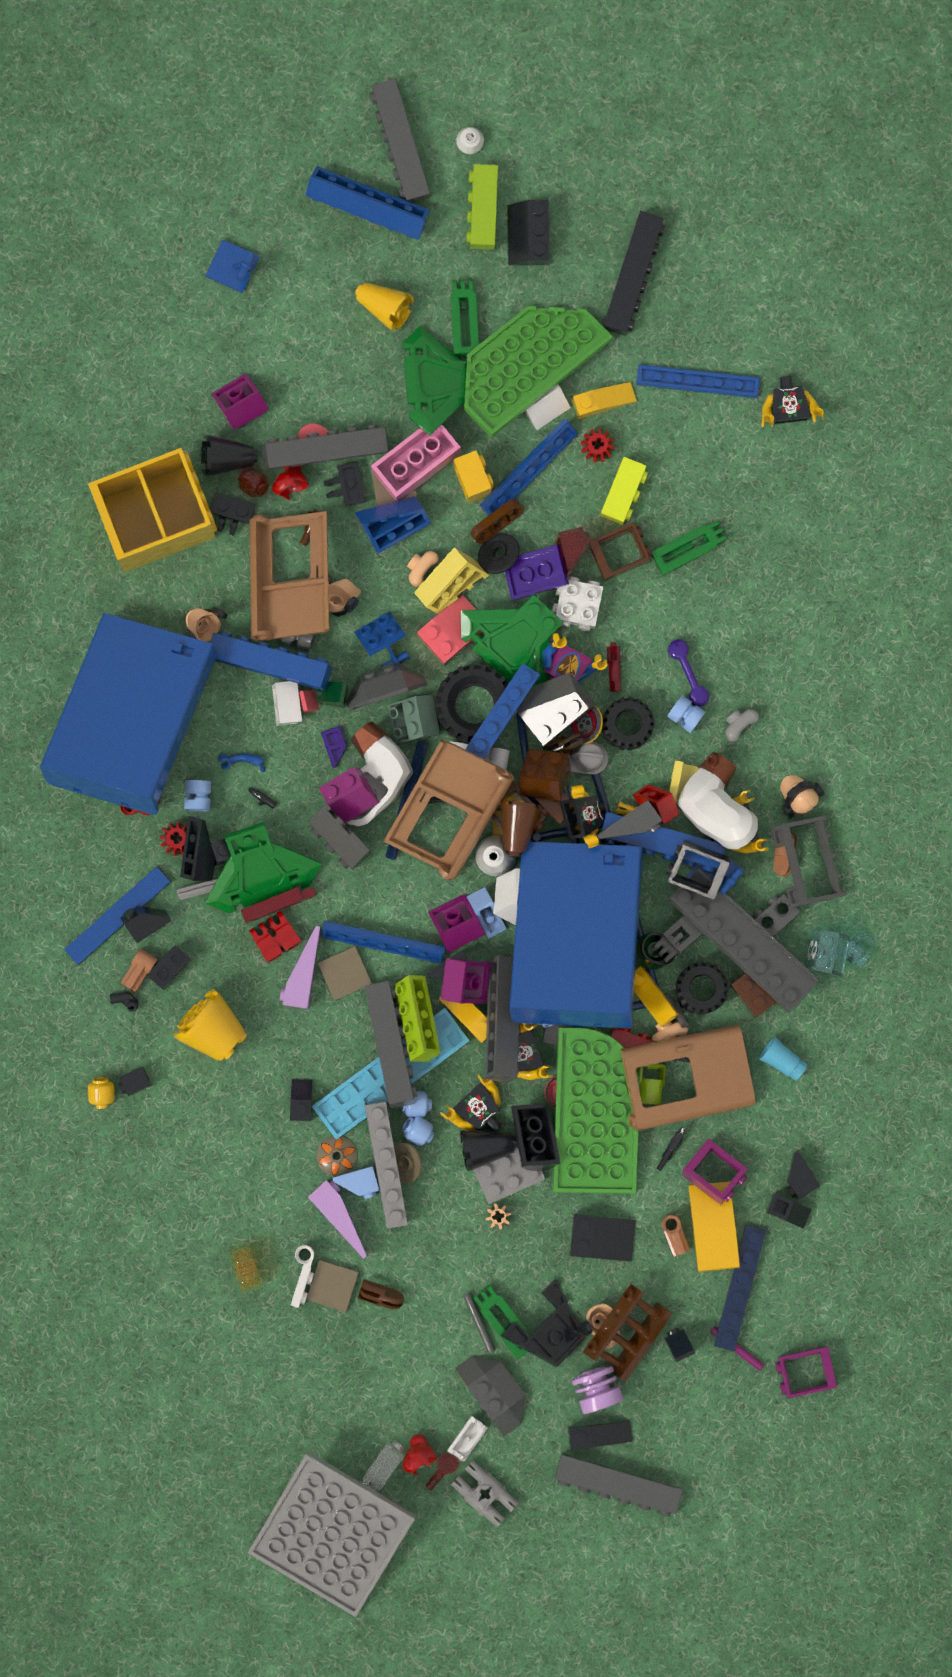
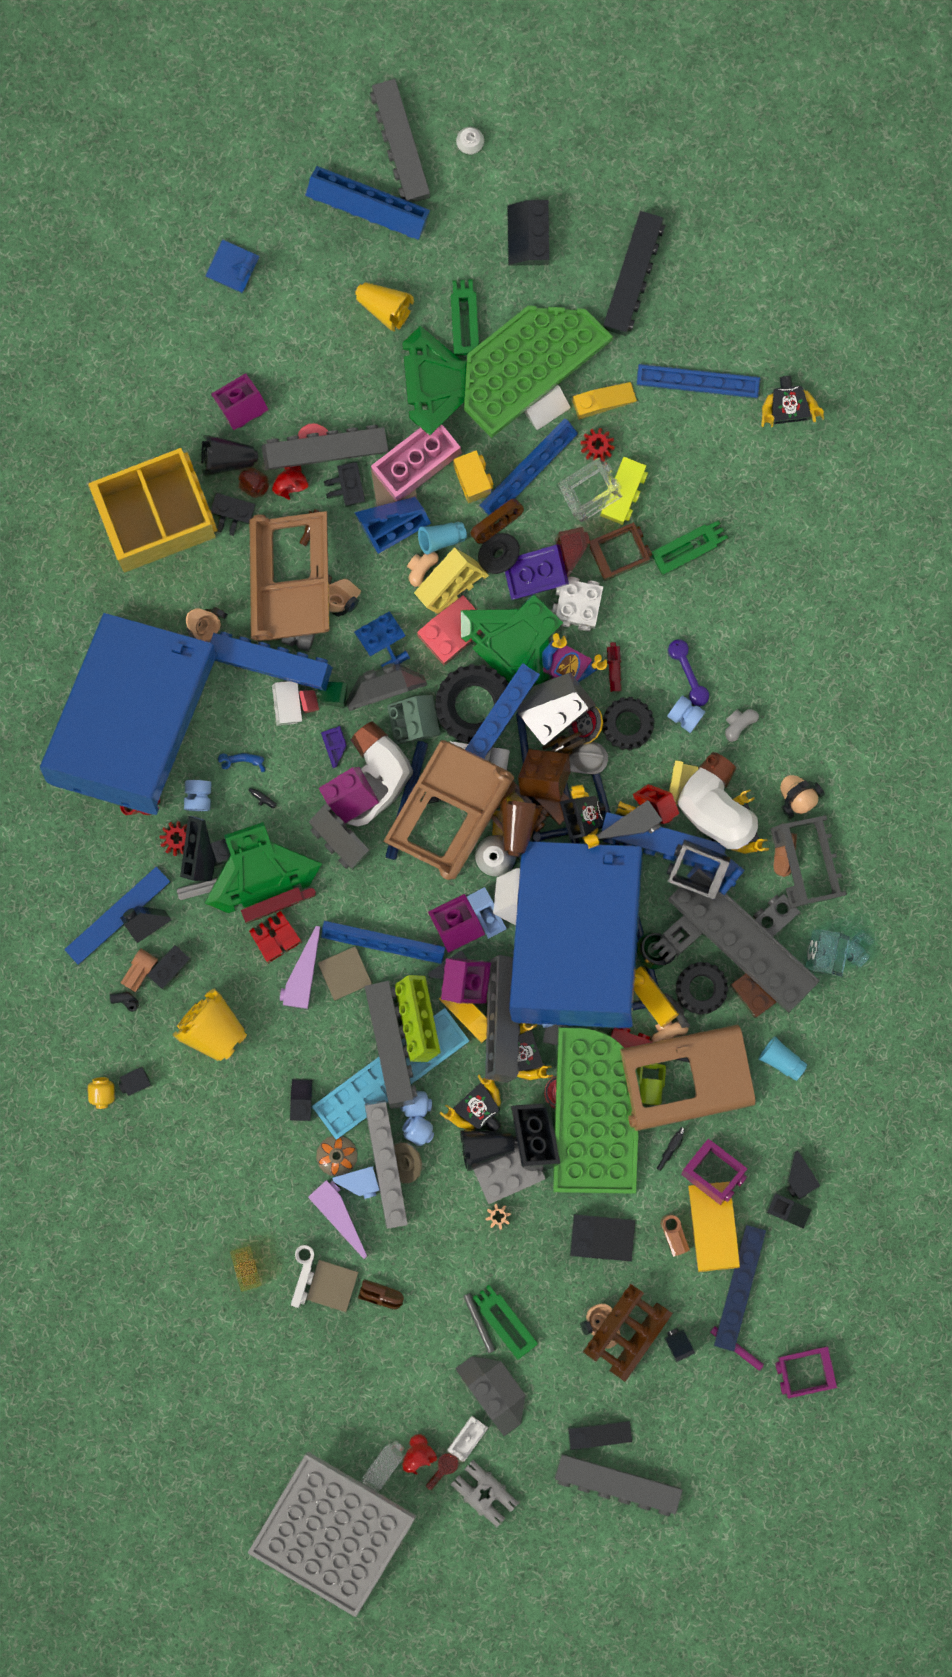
(441, 536): none -> medium azure plant
(483, 206): lime brick -> none
(555, 1336): black wing -> none
(597, 1389): lavender wheel -> none
(598, 503): none -> clear window

